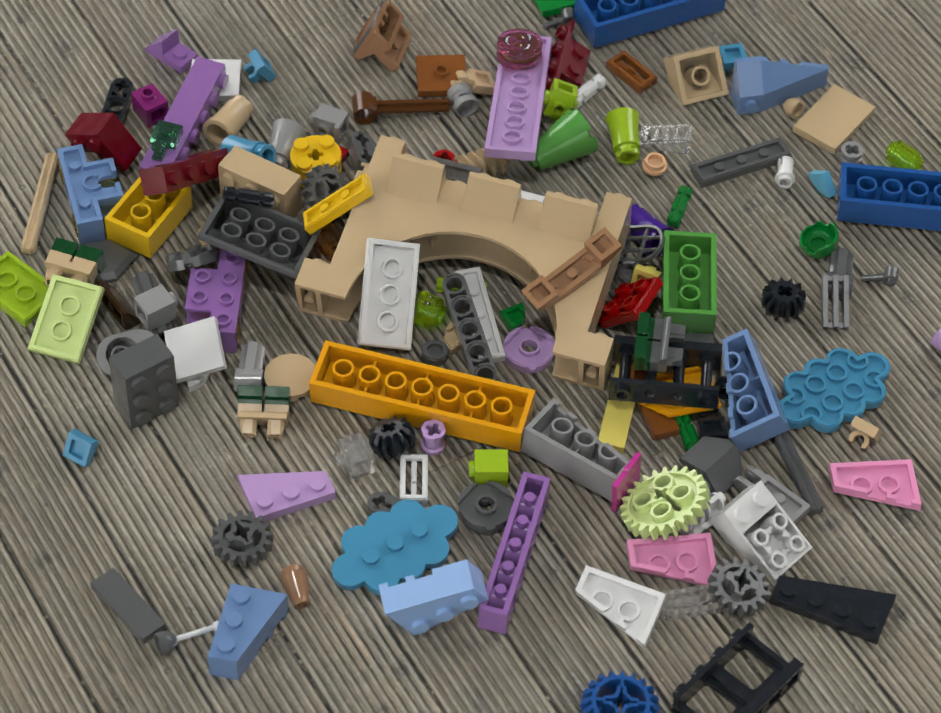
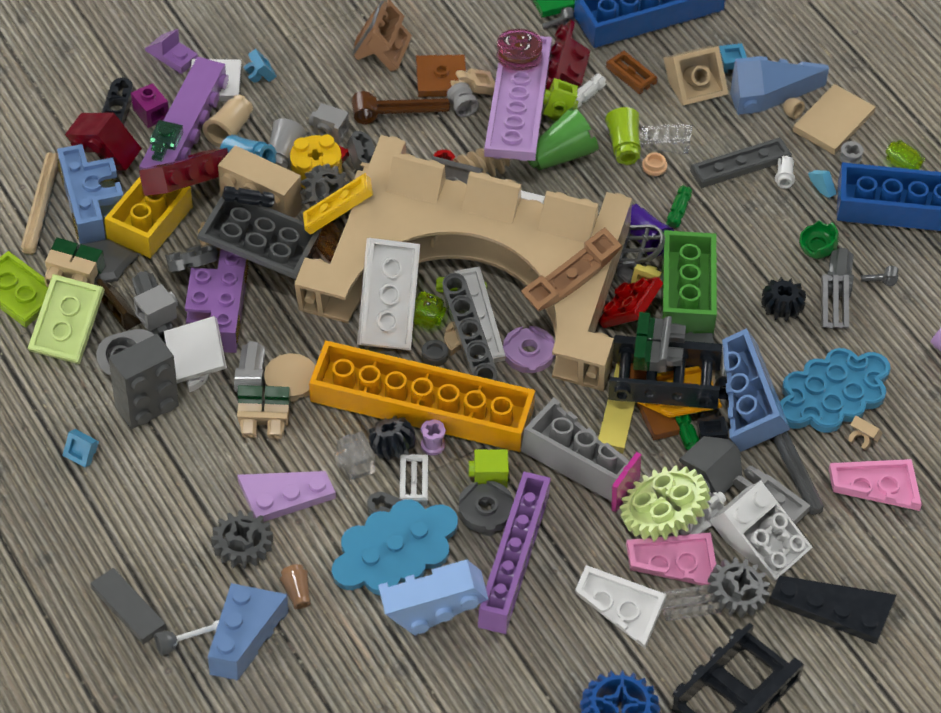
(513, 316): green tile -> none

